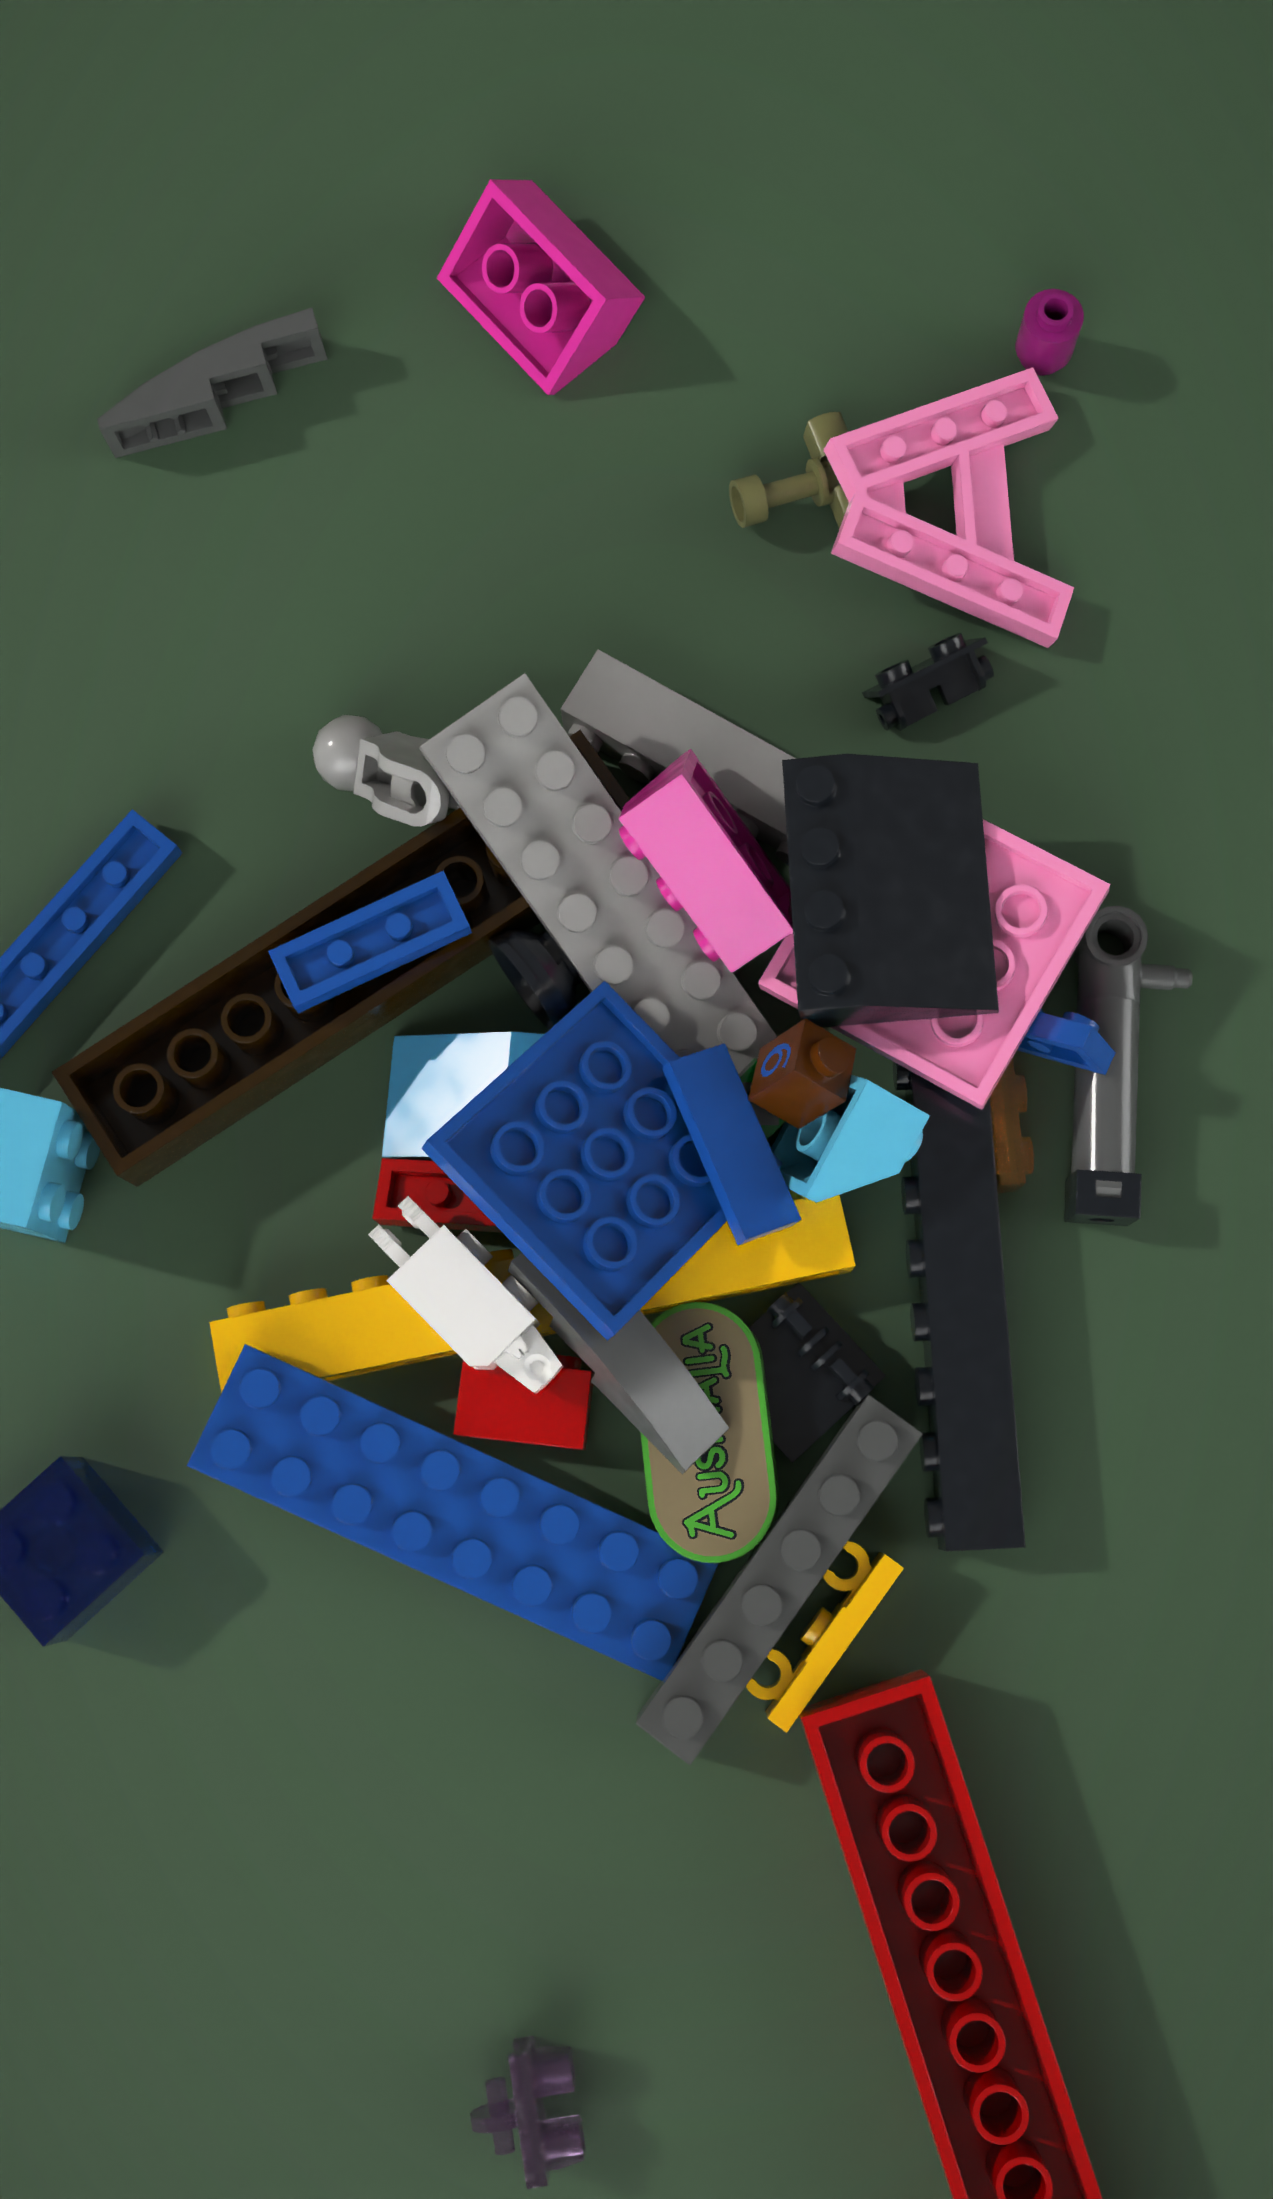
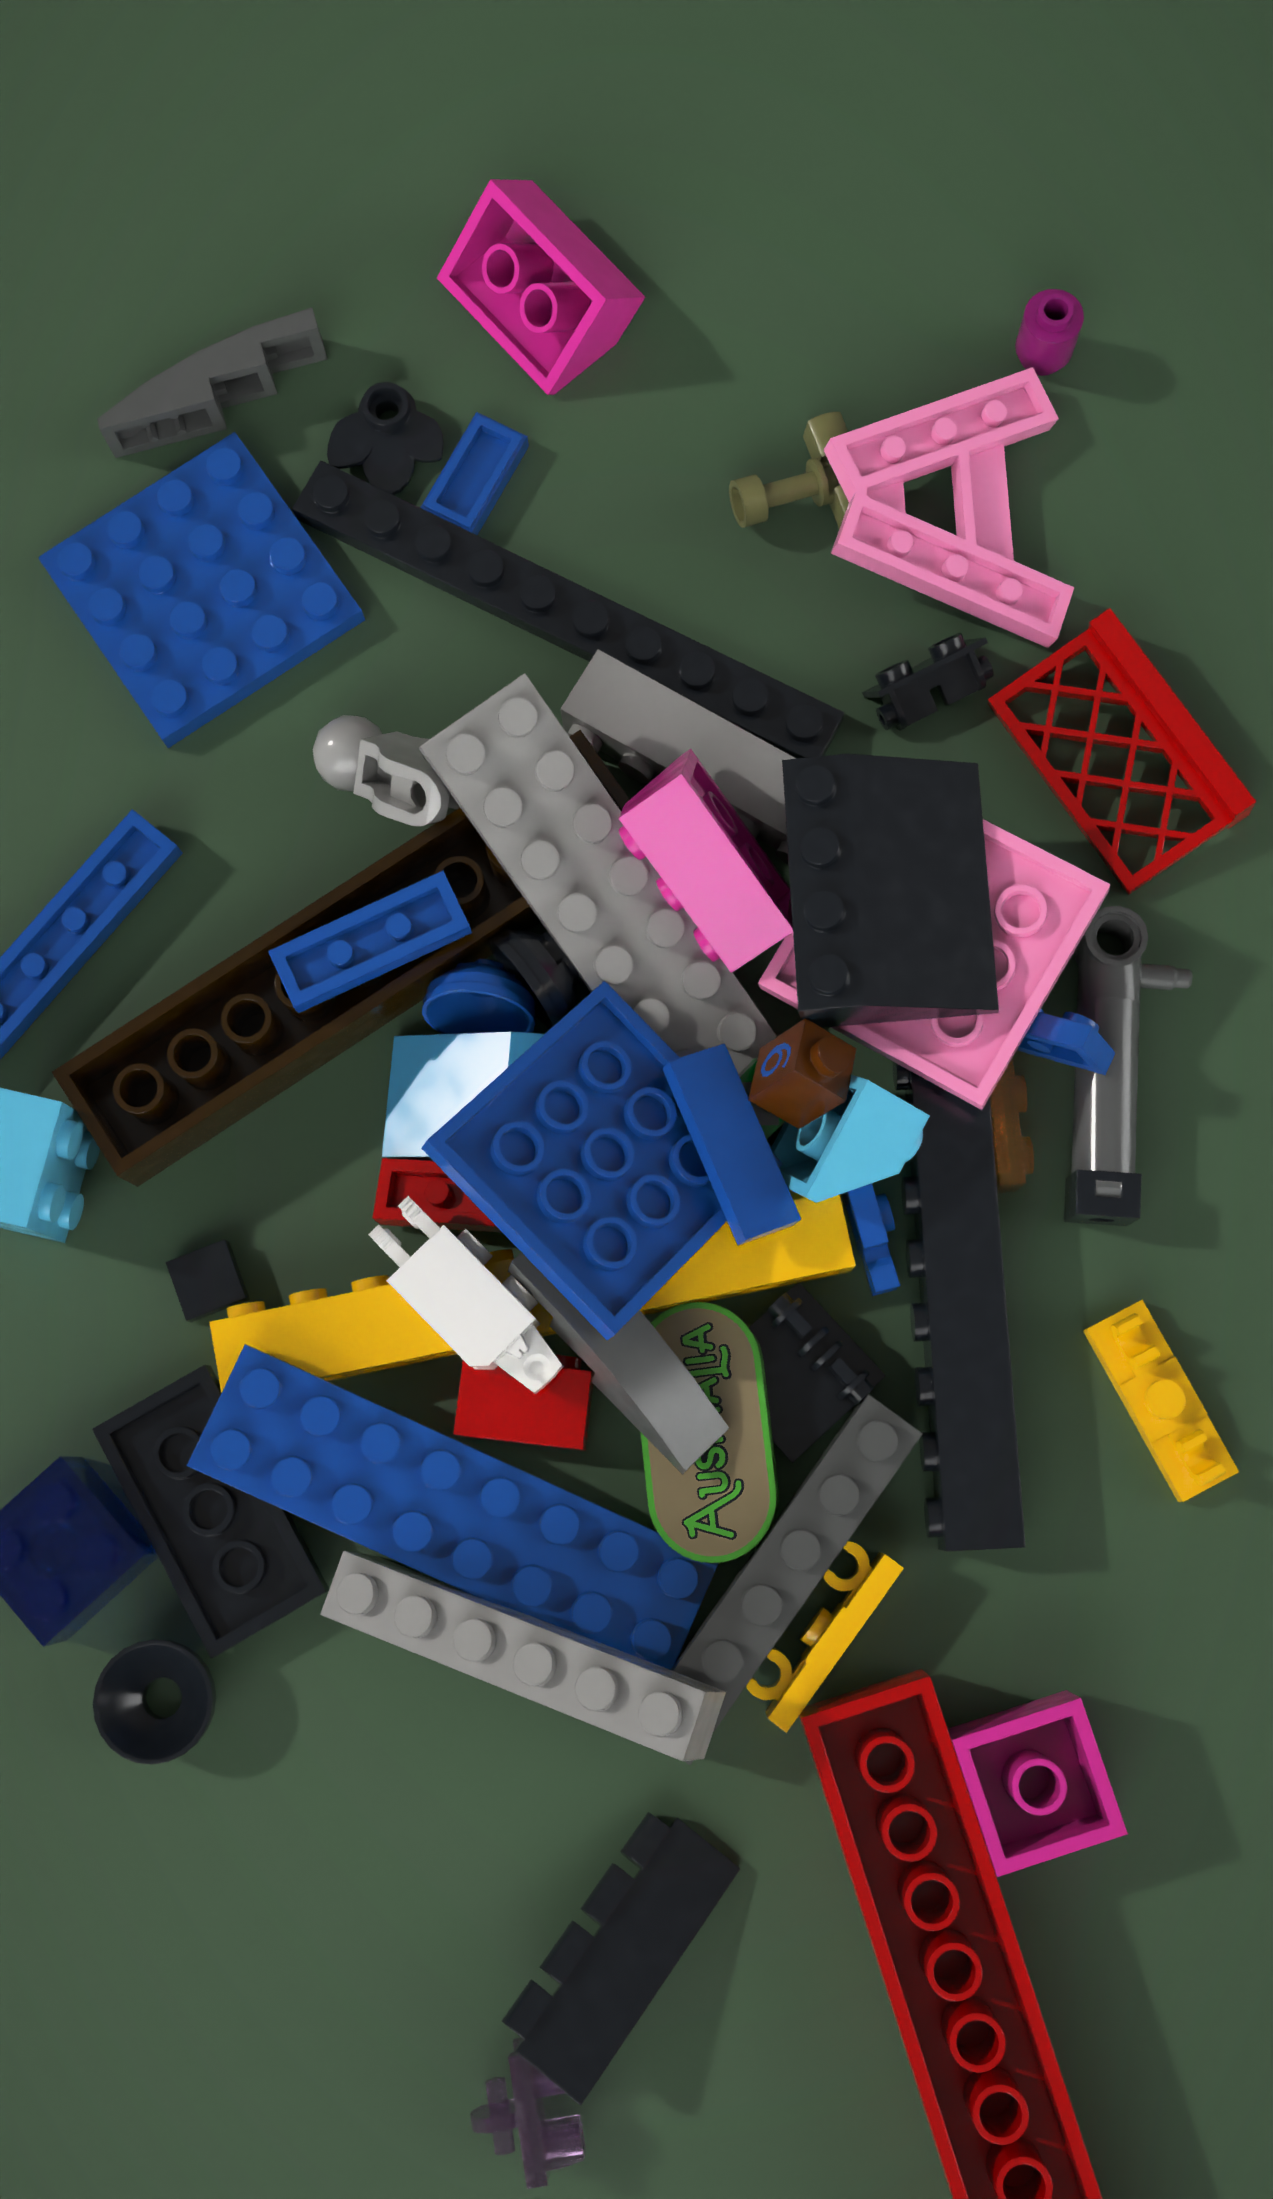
(123, 1710): none -> black piece
(202, 589): none -> blue plate
(207, 1281): none -> black tile
(224, 1550): none -> black plate
(386, 446): none -> black plate
(476, 473): none -> blue tile
(479, 1000): none -> blue piece
(525, 1656): none -> light grey brick
(561, 610): none -> black plate
(620, 1969): none -> black windscreen
(870, 1220): none -> blue plate
(1037, 1782): none -> dark pink brick
(1161, 1401): none -> yellow plate
(1164, 720): none -> red fence

